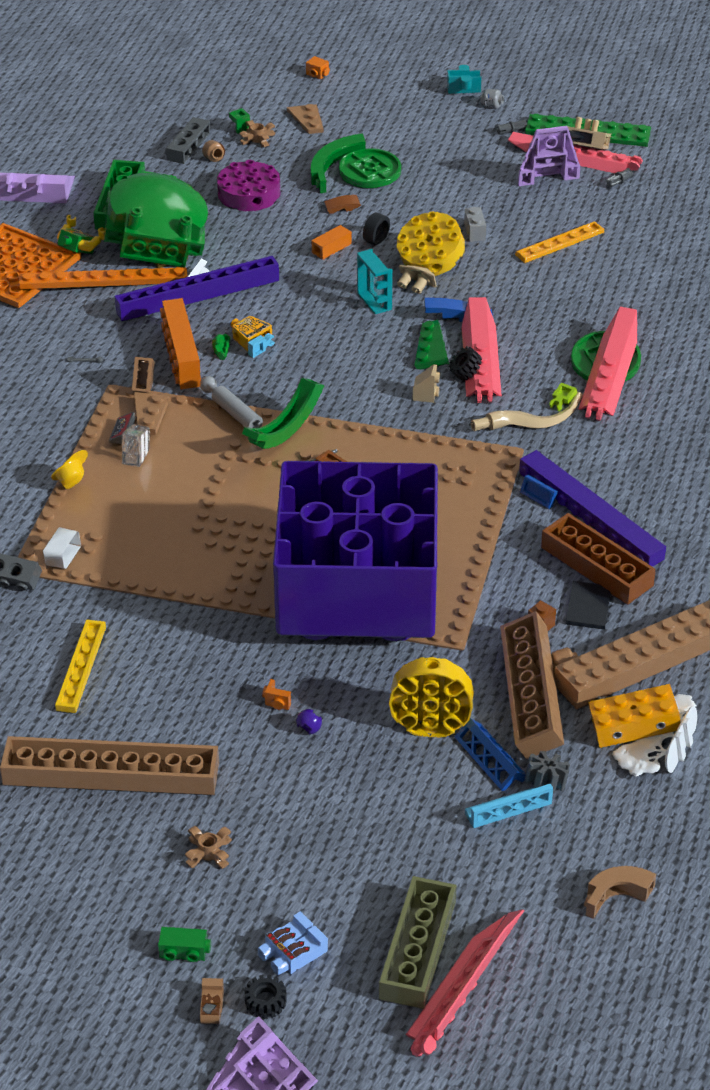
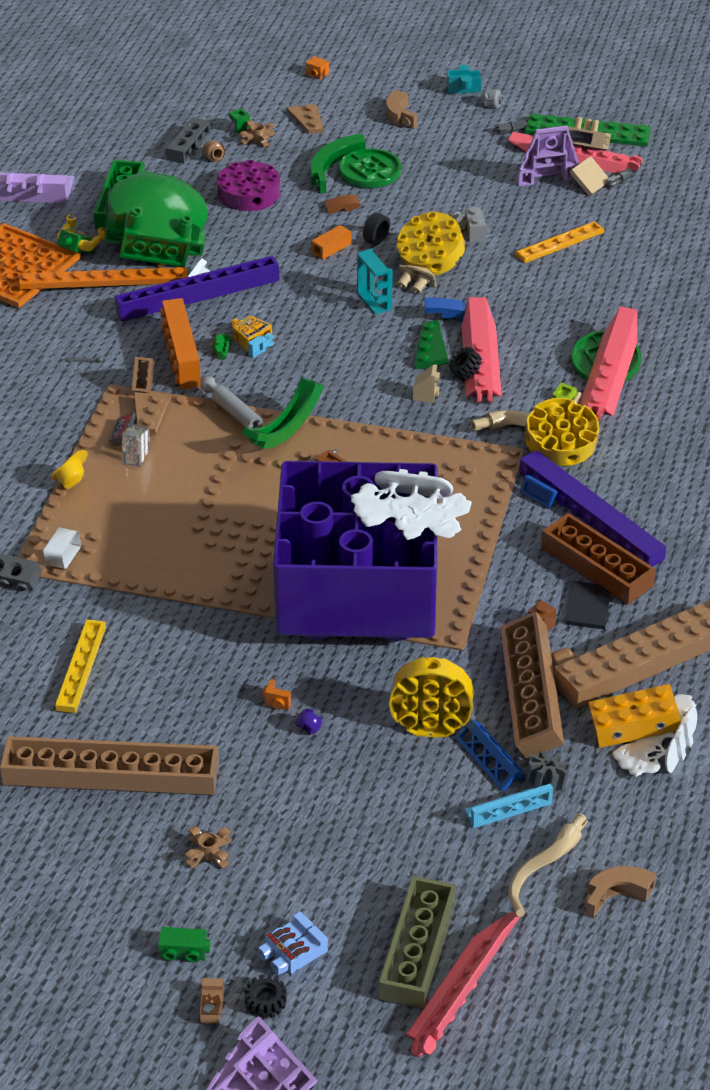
(396, 111): none -> medium nougat arch
(414, 511): none -> white plant
(460, 218): none -> light grey piece
(562, 431): none -> yellow brick
(565, 841): none -> tan animal
(589, 176): none -> tan tile

